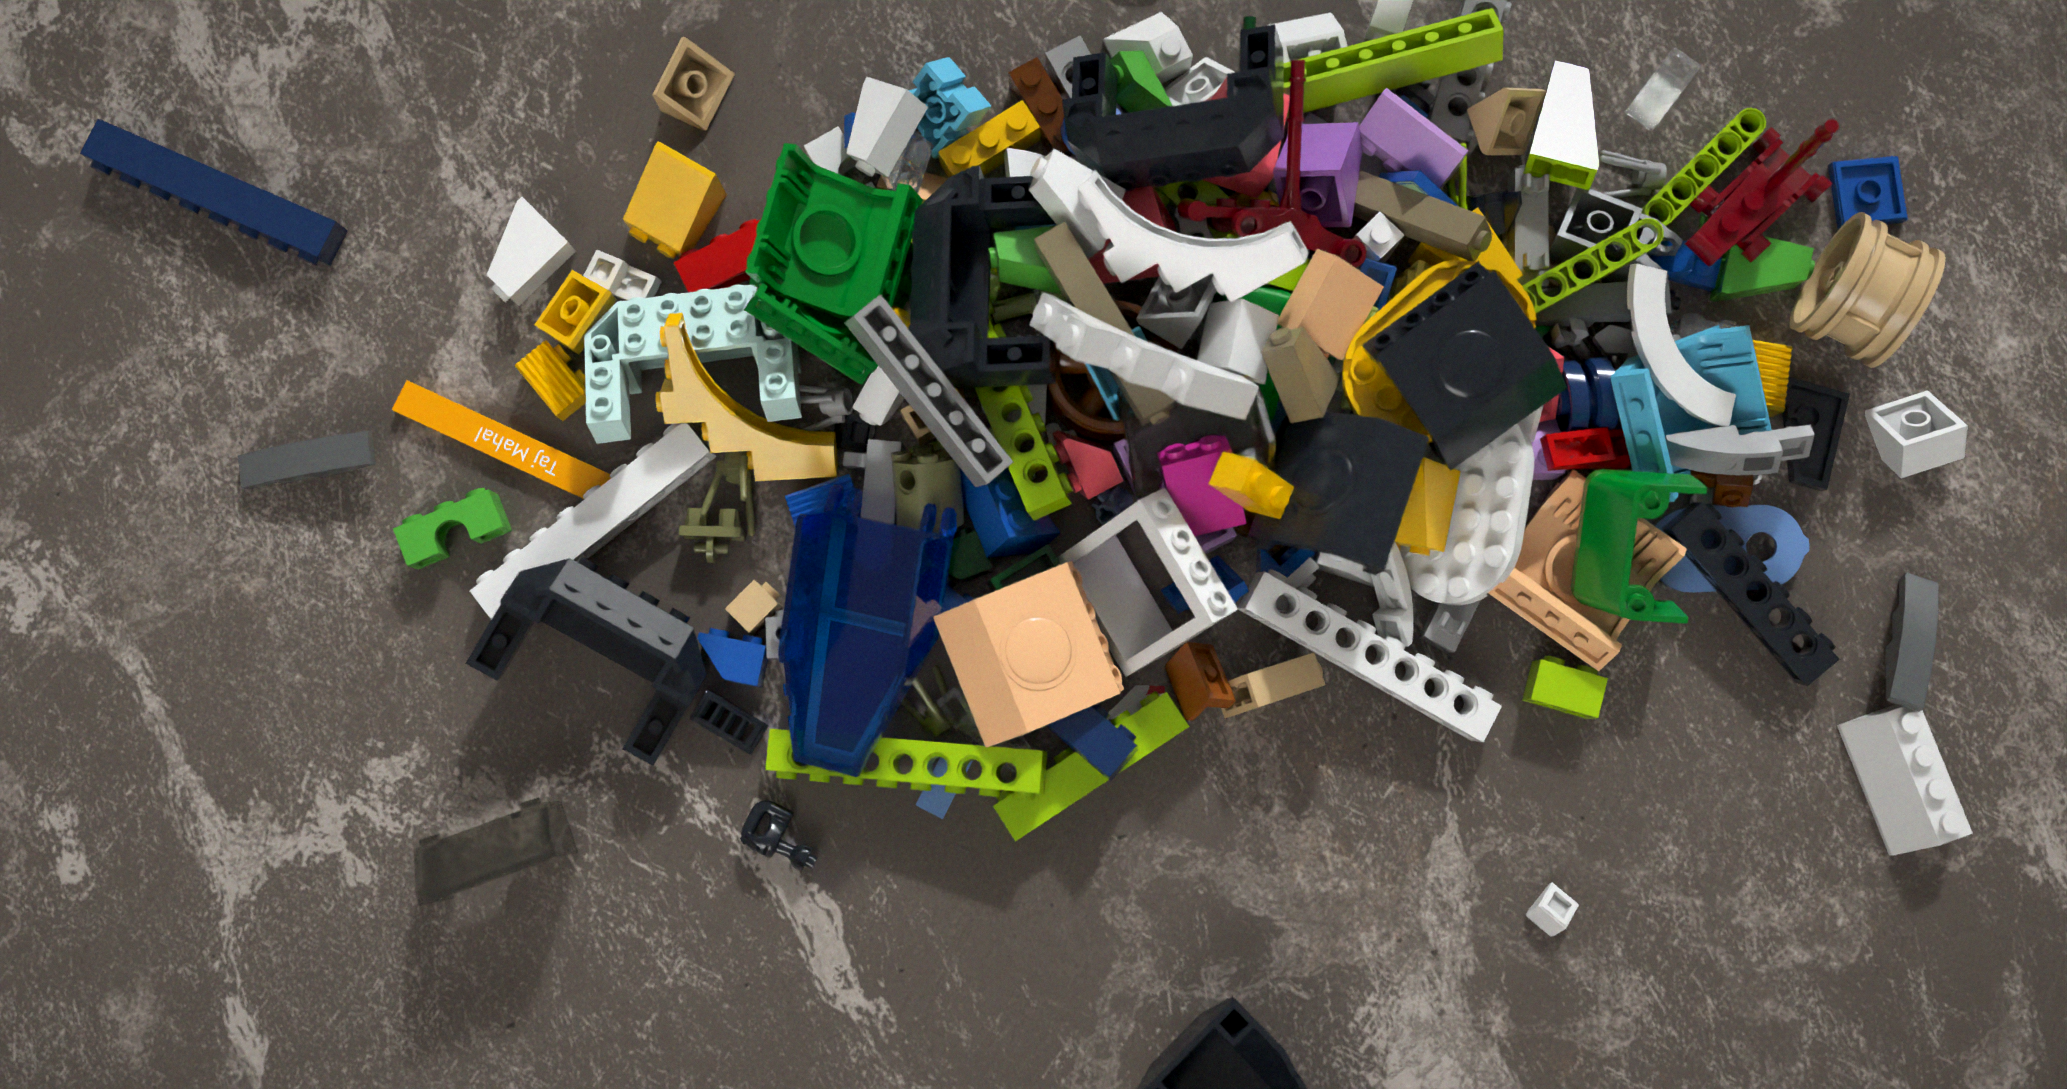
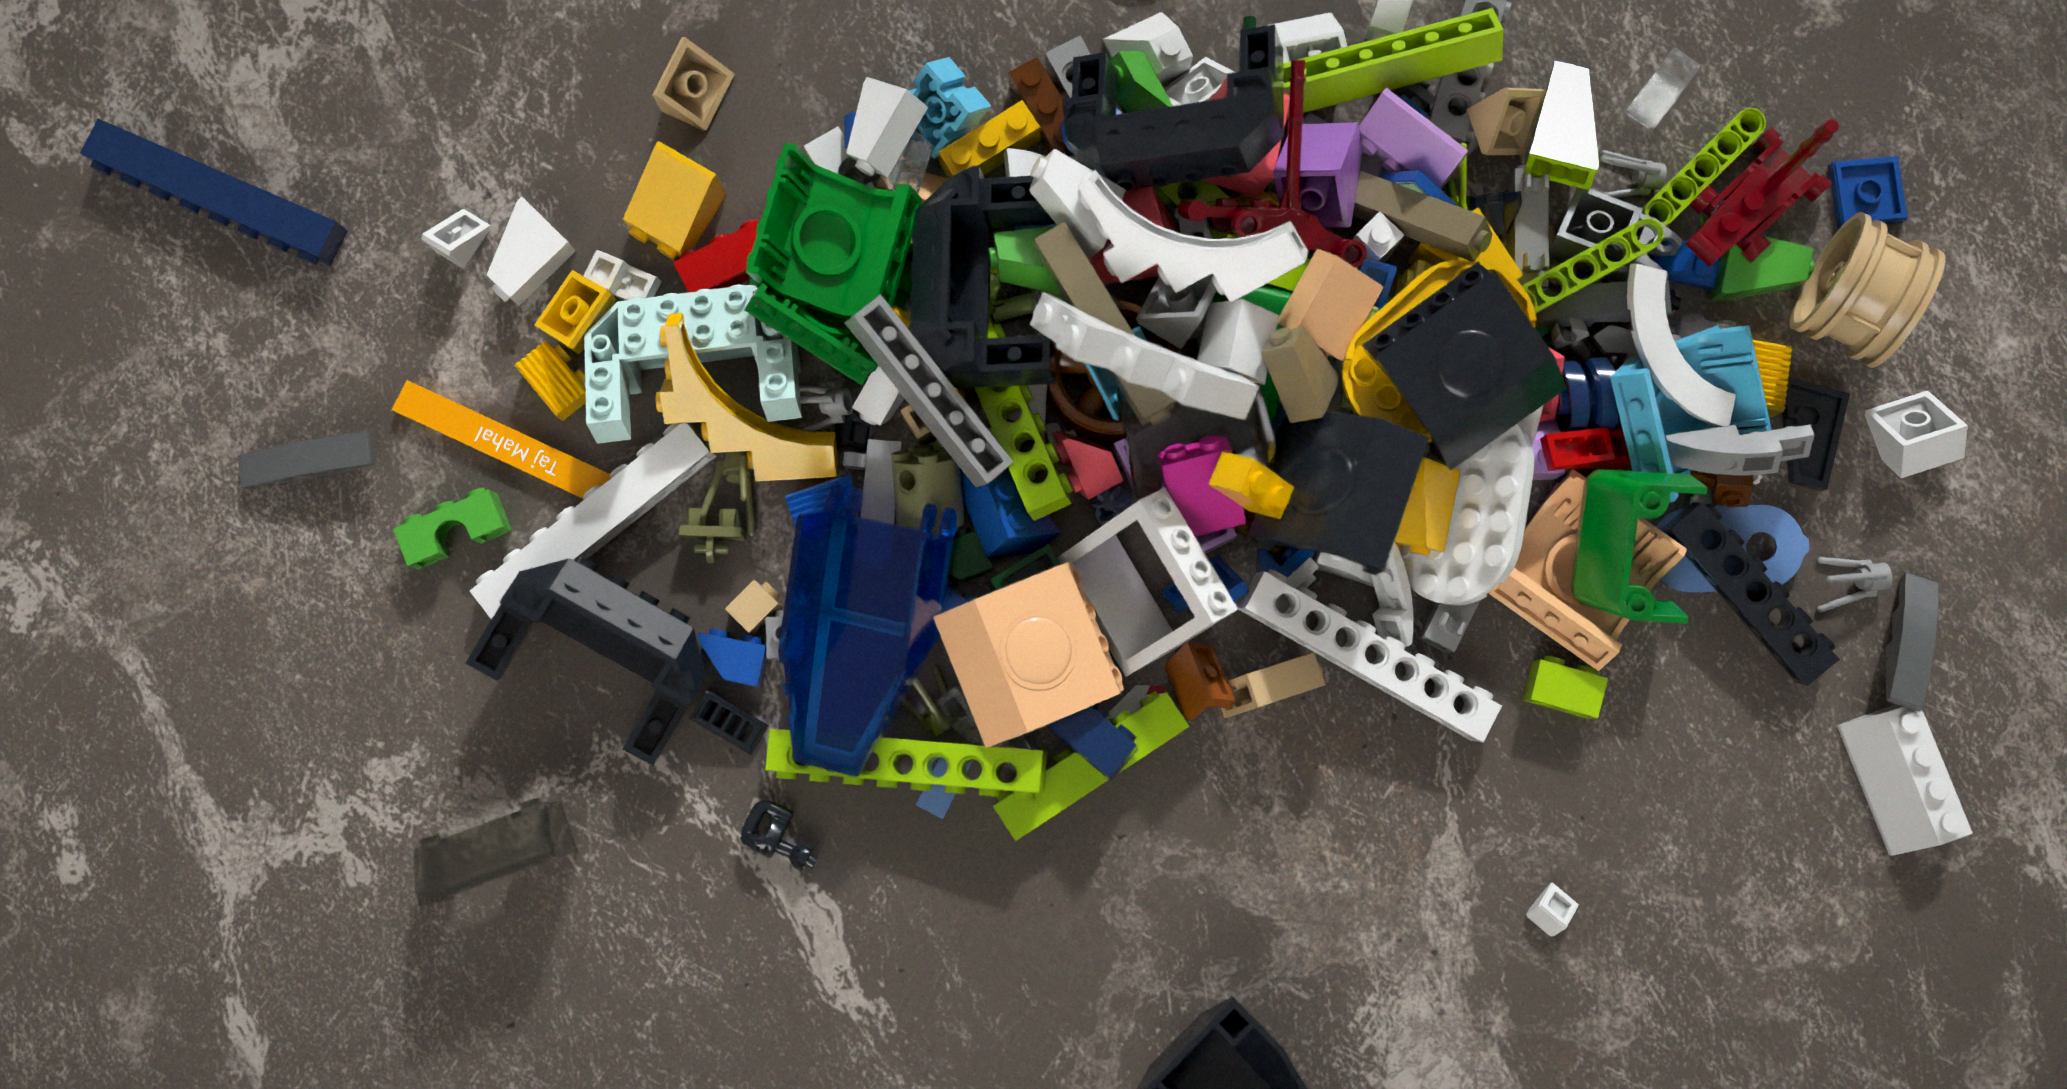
(457, 237): none -> white slope
(1867, 577): none -> light grey plant

